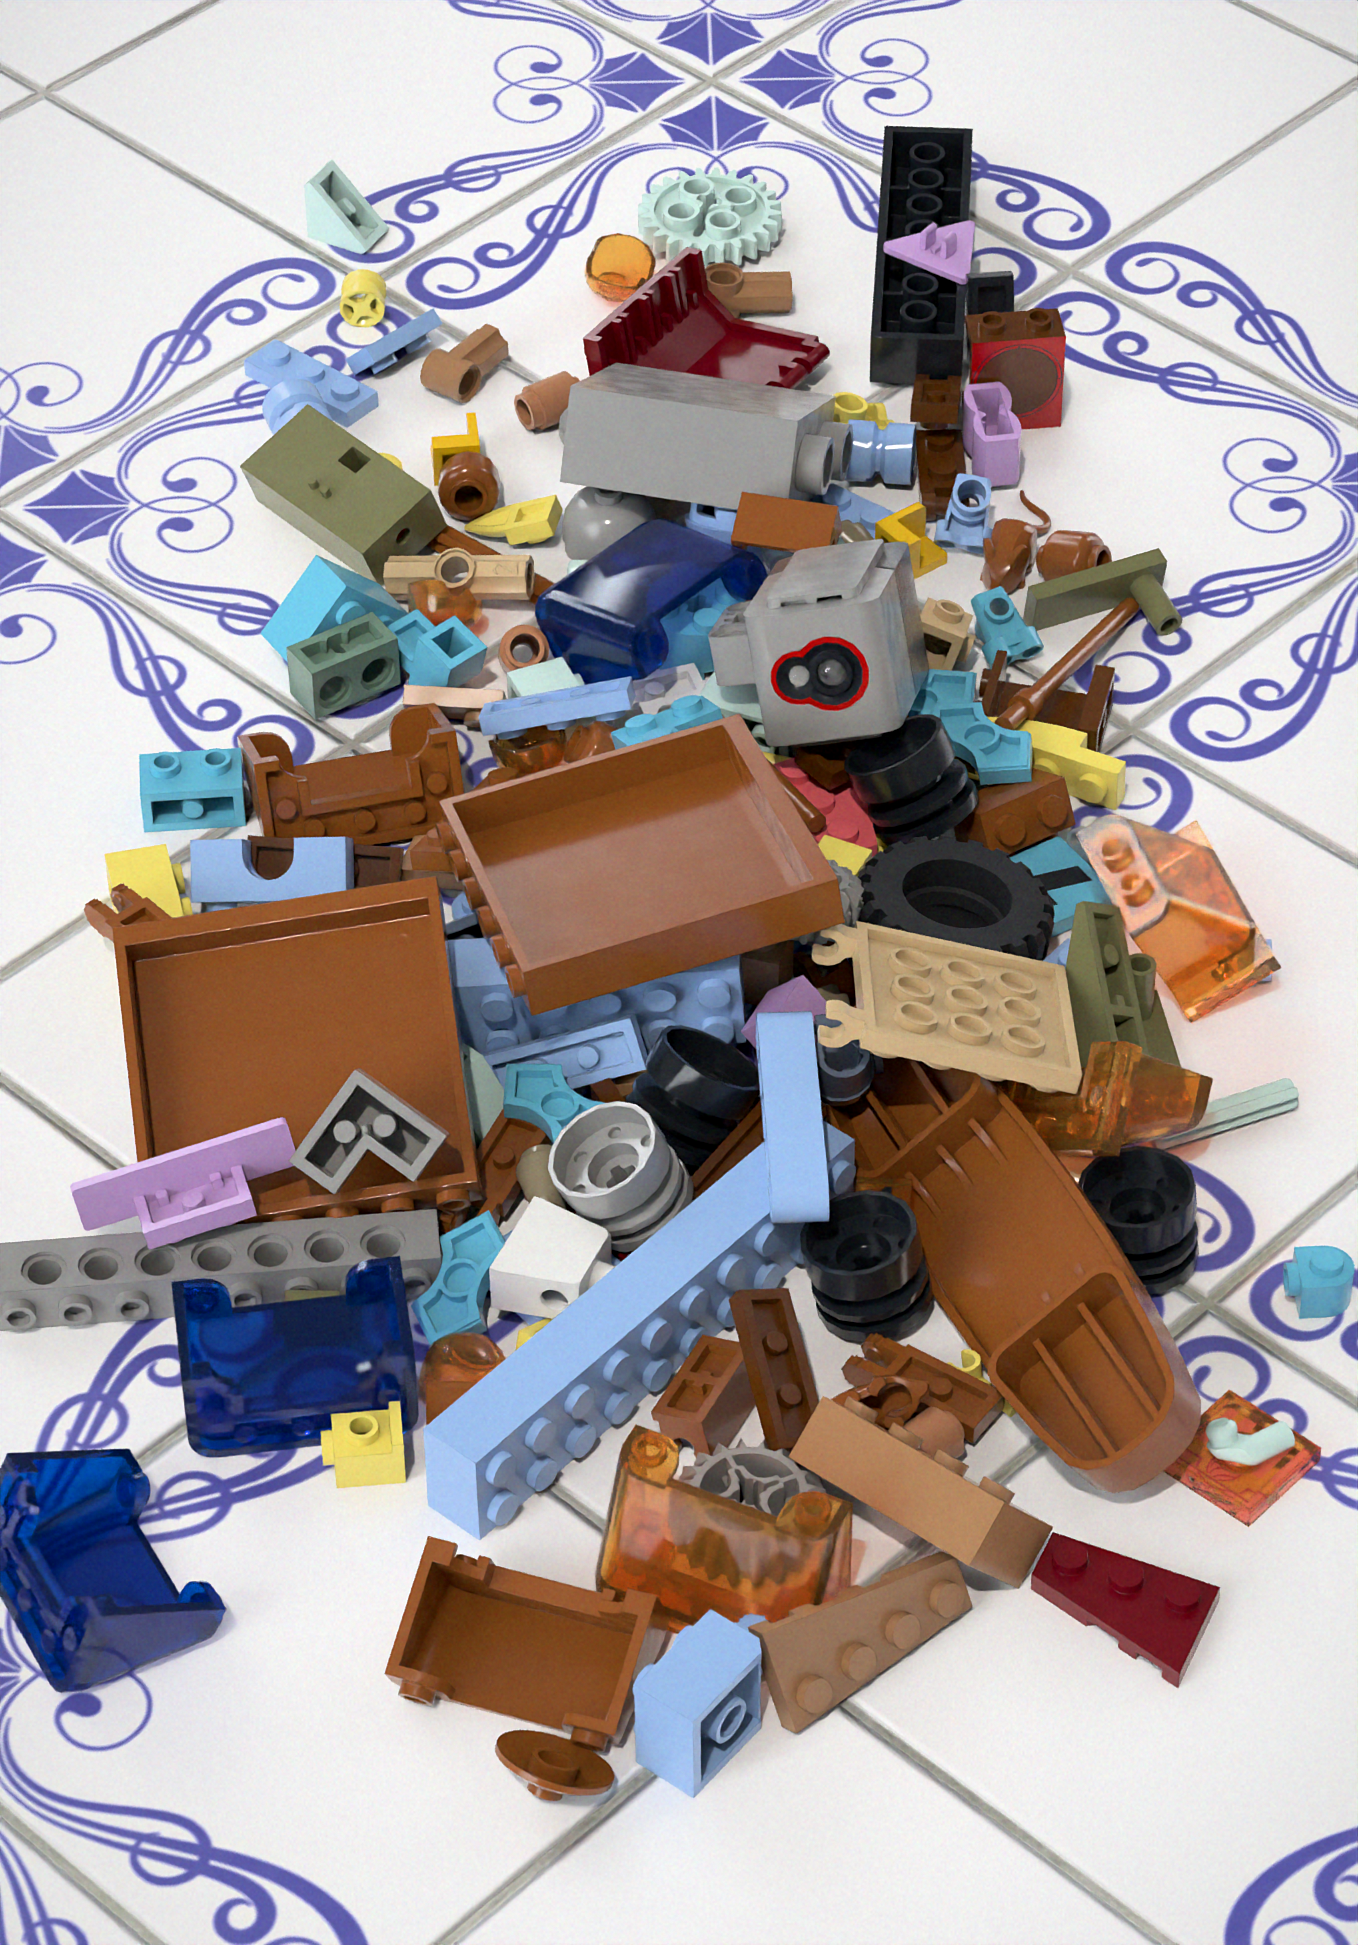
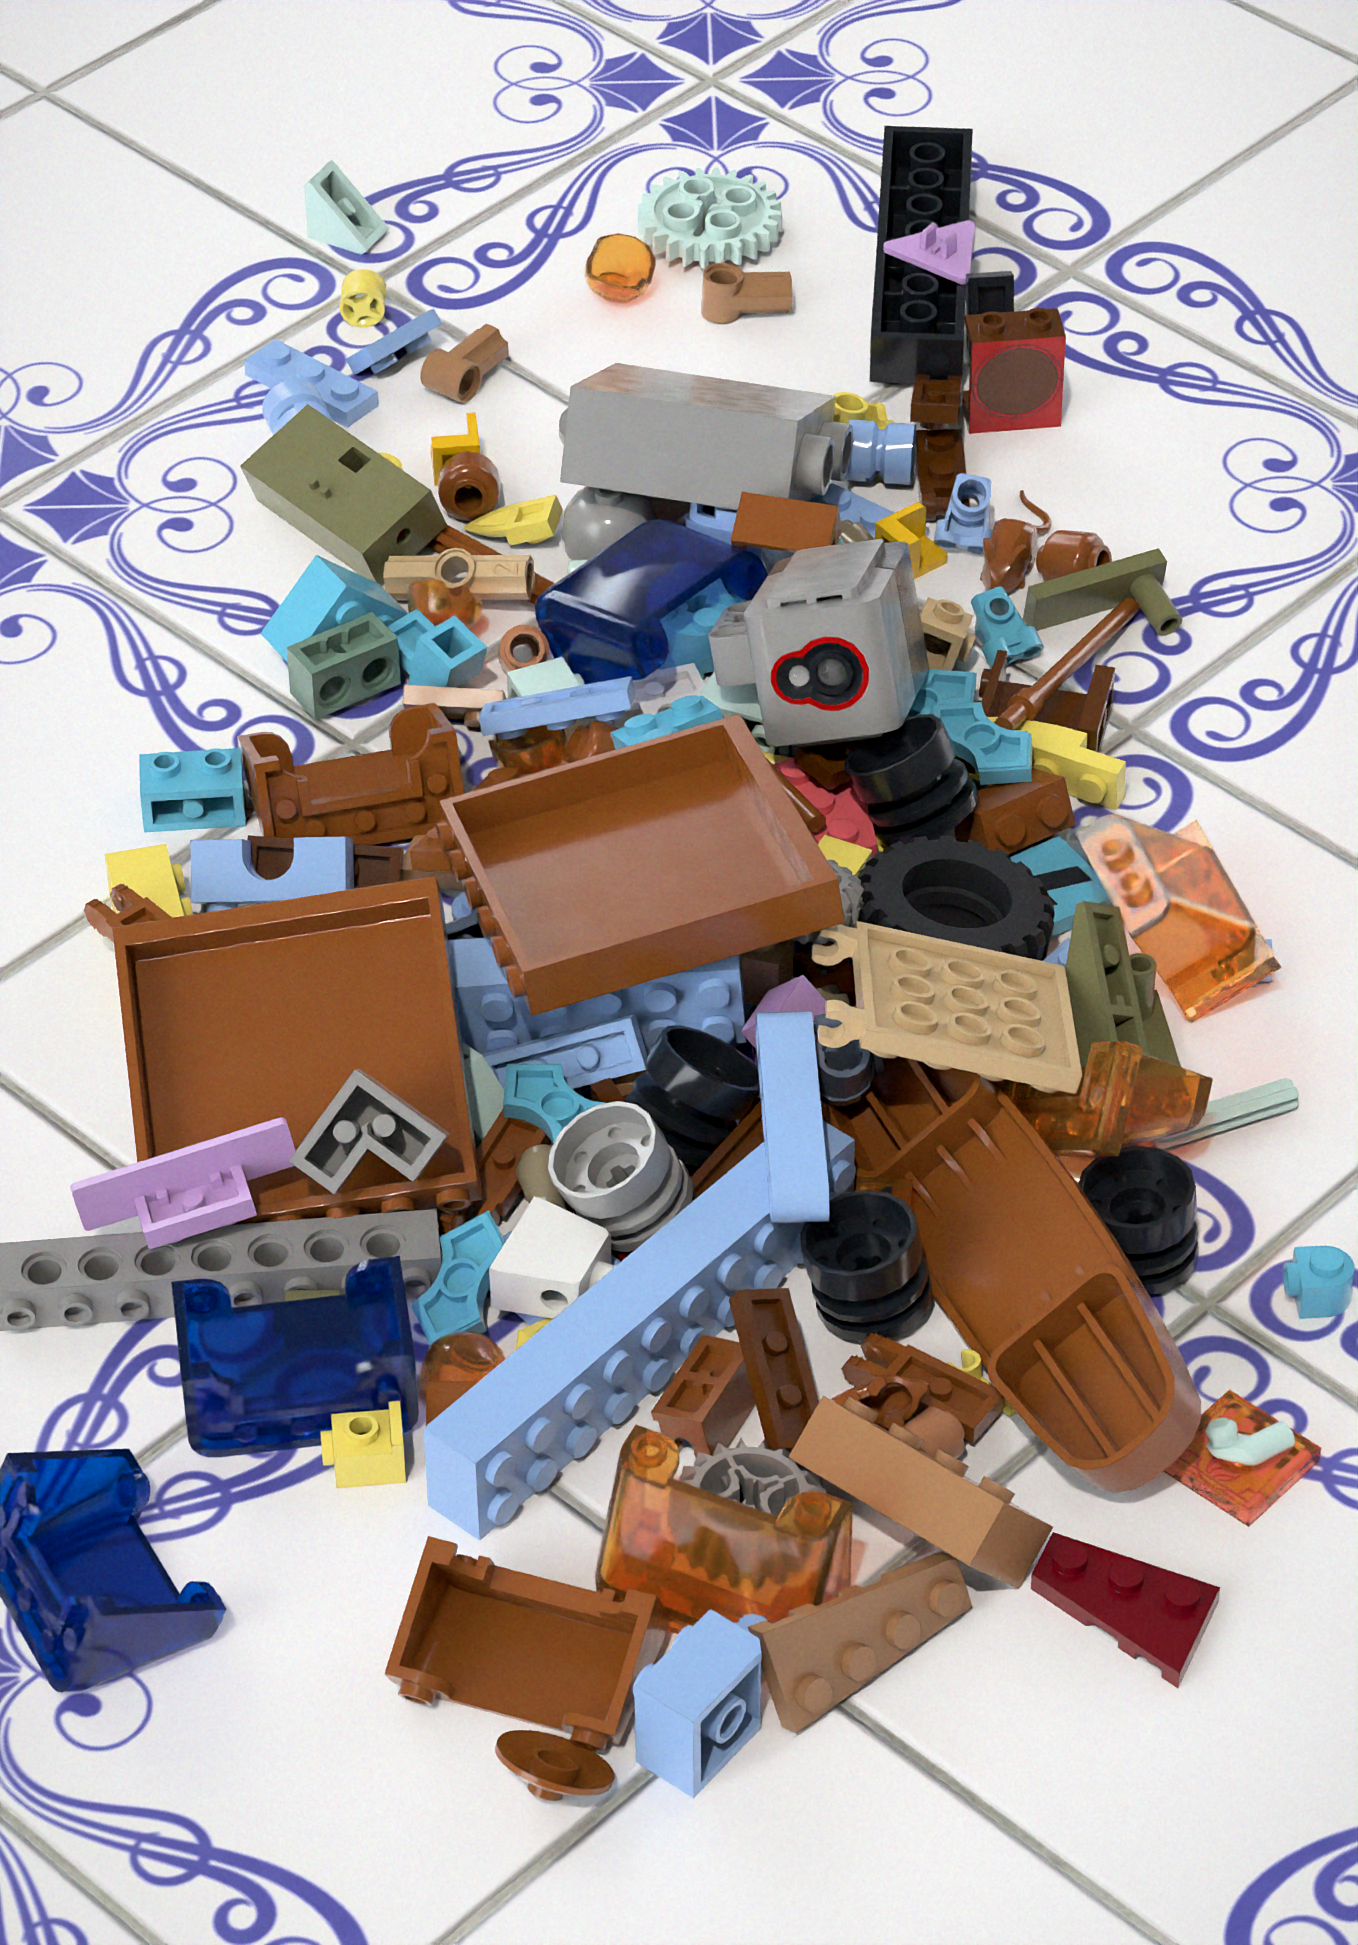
(544, 401): nougat brick -> none
(685, 329): dark red hinge -> none
(991, 433): lavender brick -> none

